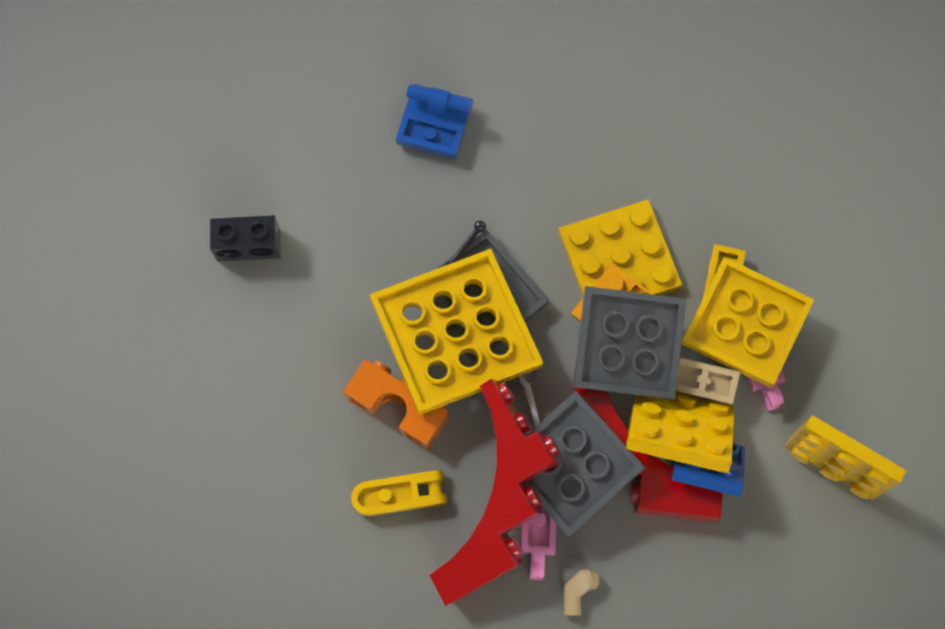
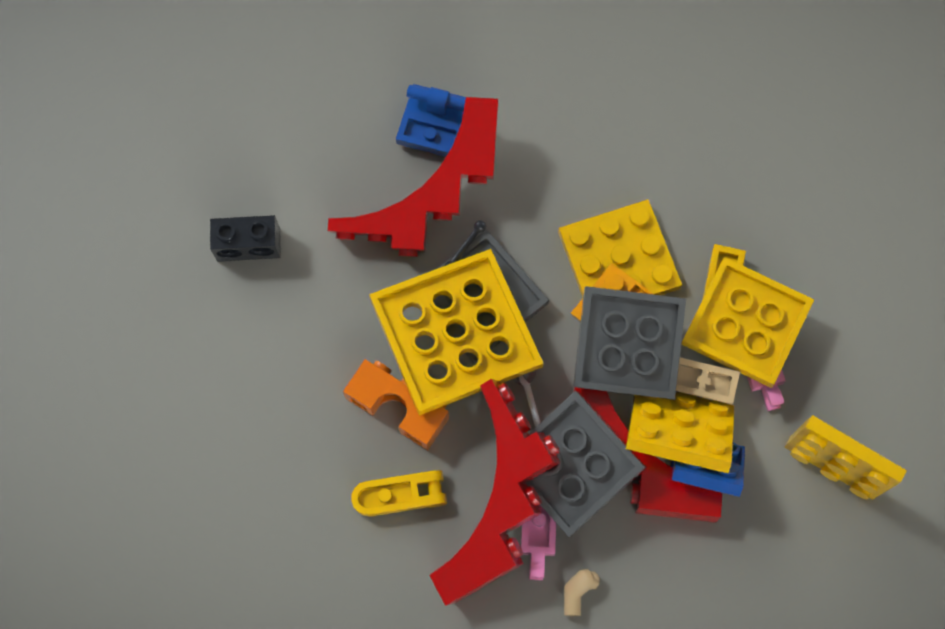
(440, 195): none -> red arch

